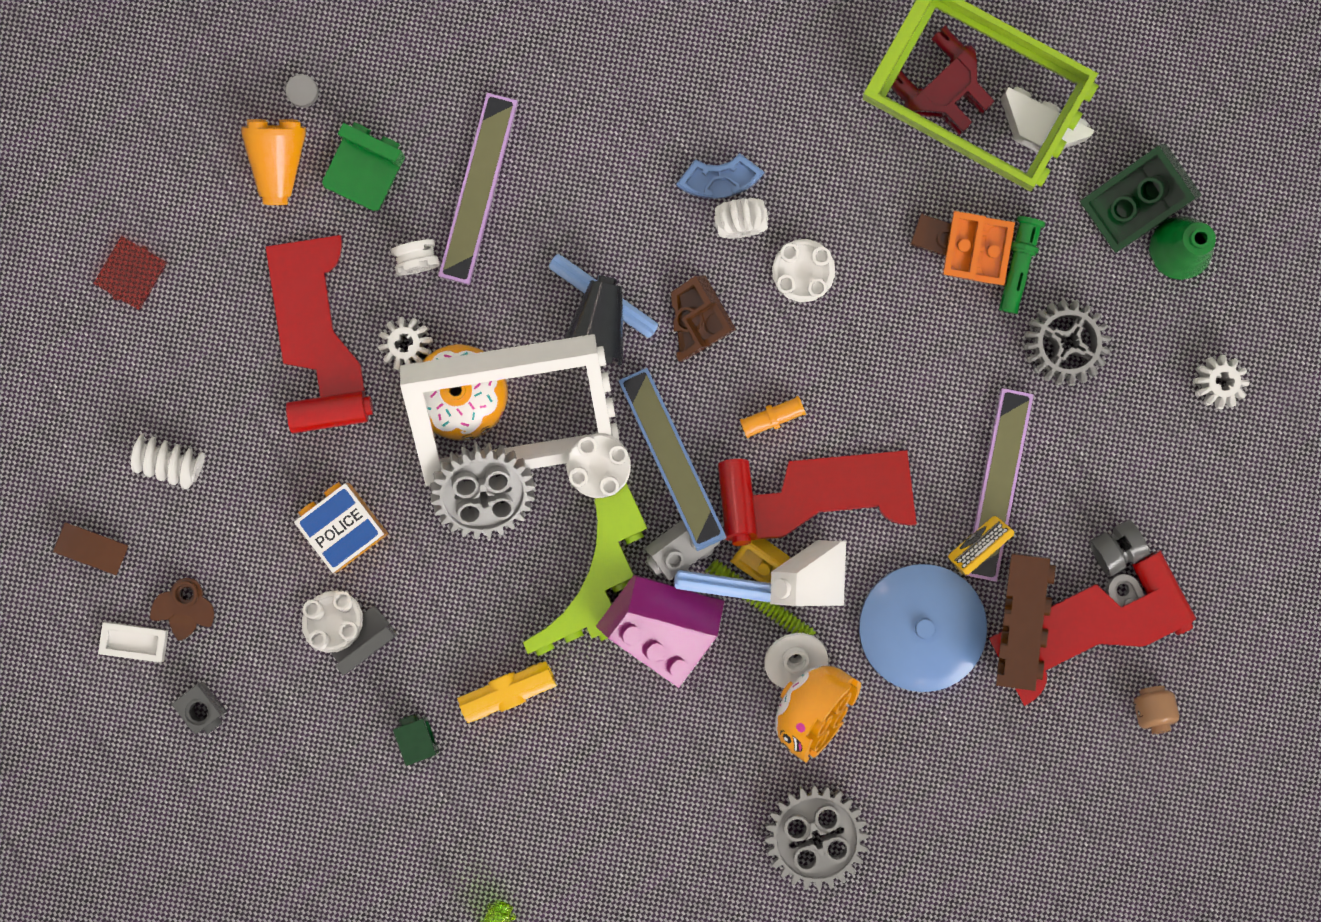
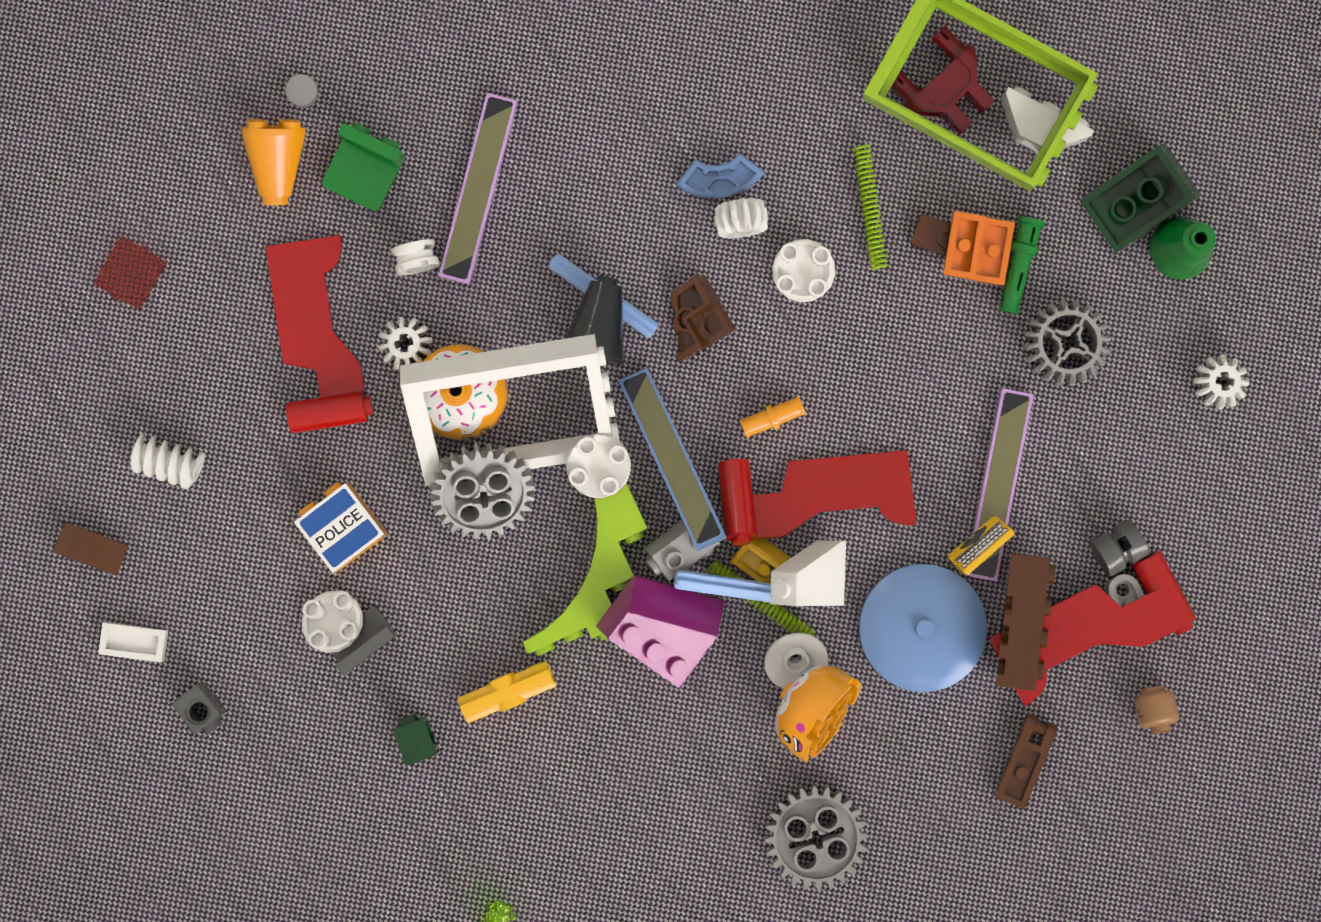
(182, 612): reddish brown plate -> none
(872, 246): none -> lime piece
(1025, 762): none -> reddish brown plate

